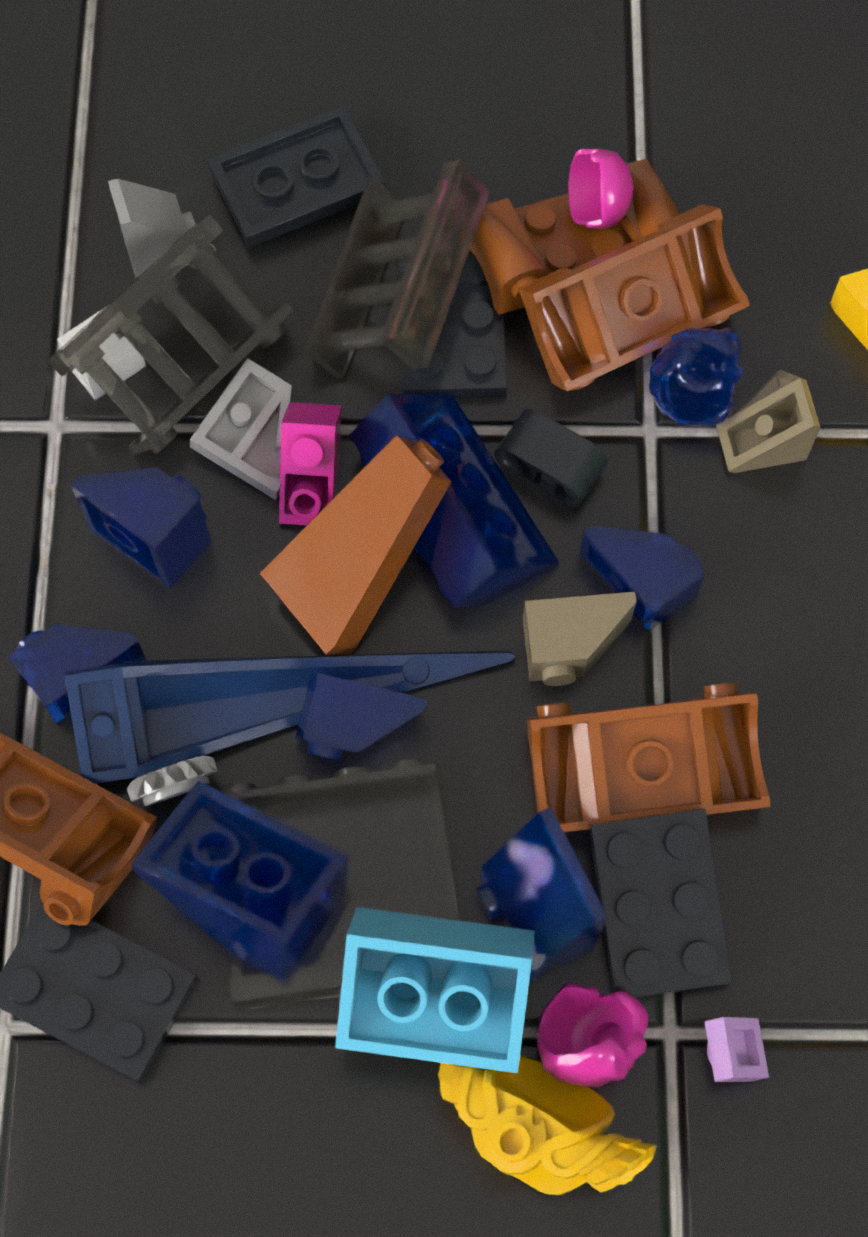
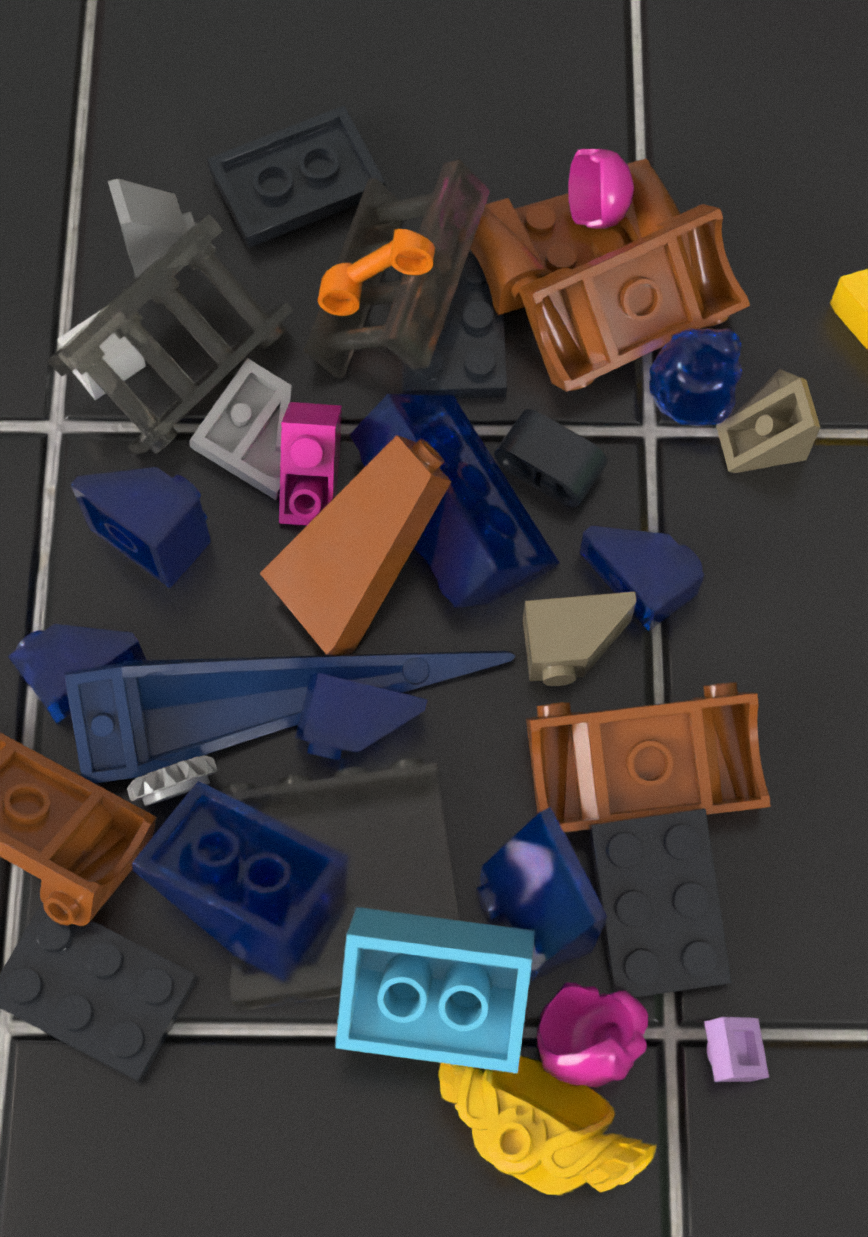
(343, 283): none -> orange bar

